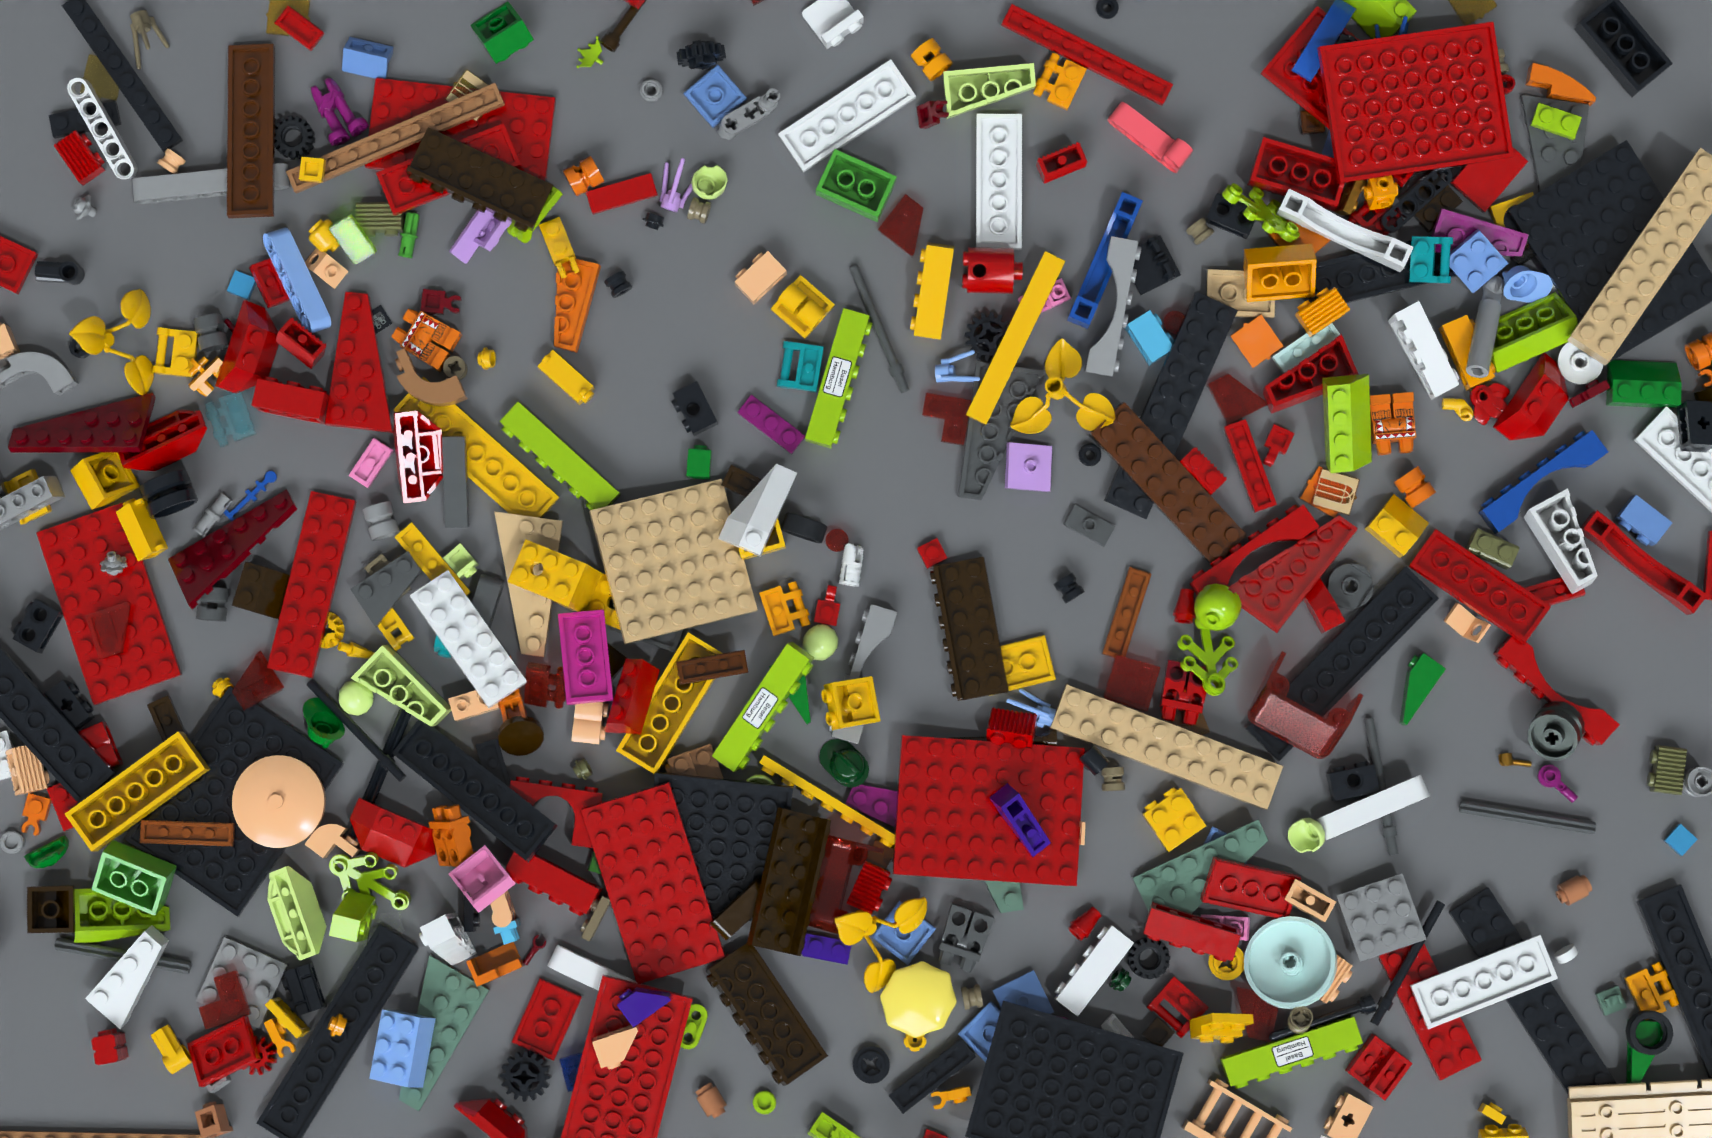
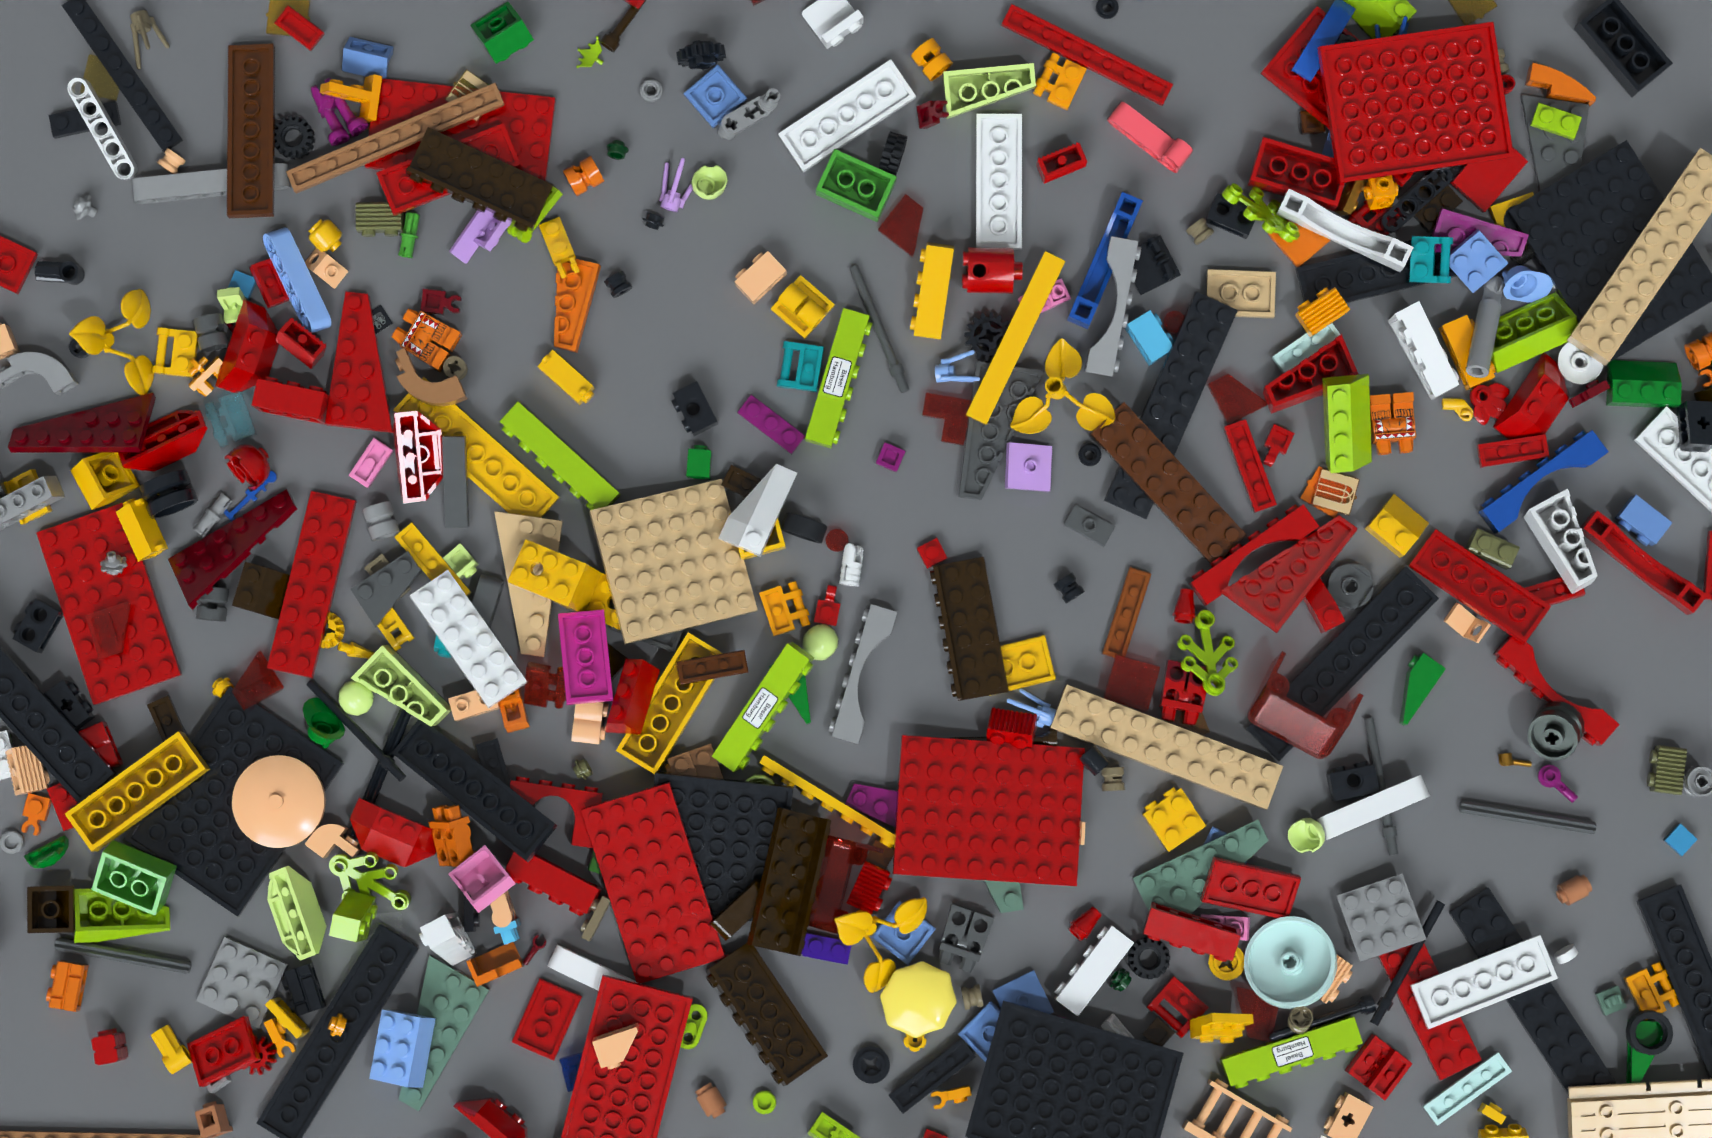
(67, 985): none -> orange brick
(80, 157): red brick -> none
(124, 983): white wedge -> none
(187, 833): dark orange tile -> none
(231, 301): none -> yellowish green bracket
(231, 1003): clear red plate -> none
(249, 464): none -> red cylinder
(312, 169): yellow plate -> none
(352, 239): clear neon green slope -> none
(366, 95): none -> light orange bracket
(486, 358): yellow plate -> none
(520, 735): dark brown tile -> none
(526, 1065): black gear -> none
(617, 150): none -> dark green plate
(621, 193): red tile -> none
(641, 1003): dark purple slope -> none
(699, 210): dark tan wheel -> none
(844, 763): dark green piece -> none
(851, 703): yellow plate -> none
(890, 457): none -> magenta plate
(893, 153): none -> black tyre
(1020, 819): dark purple slope -> none
(1203, 471): red brick -> none
(1217, 607): lime cylinder -> none
(1256, 340): orange piece -> none
(1280, 272): light orange slope -> none
(1310, 901): light nougat slope -> none
(1415, 487): orange wheel -> none
(1467, 1088): none -> light aqua plate
(1512, 451): none -> red plate

